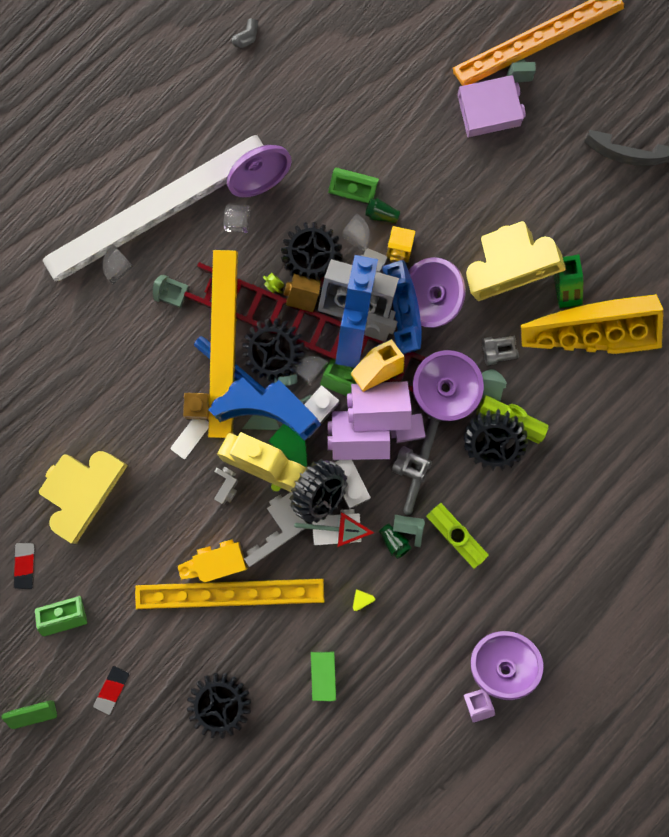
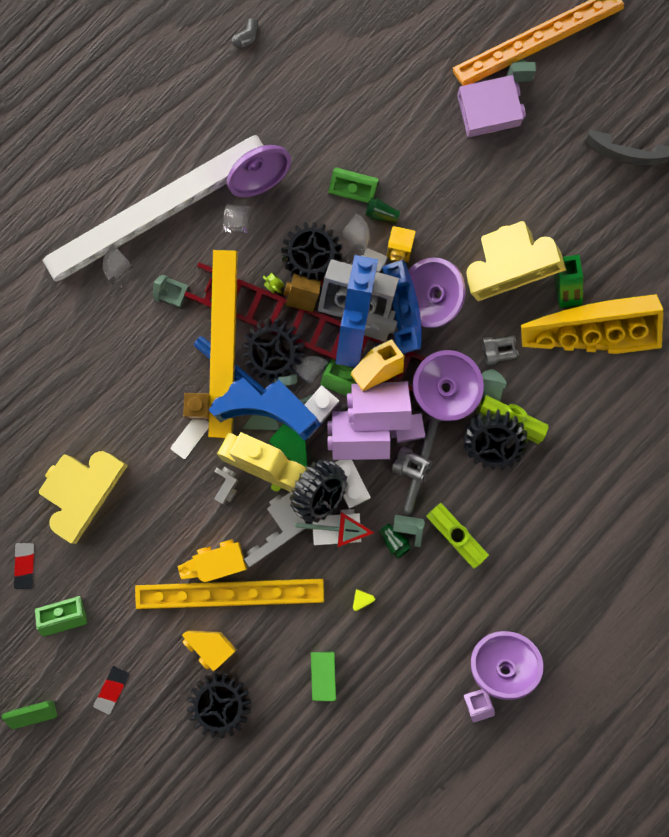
(211, 647): none -> yellow slope

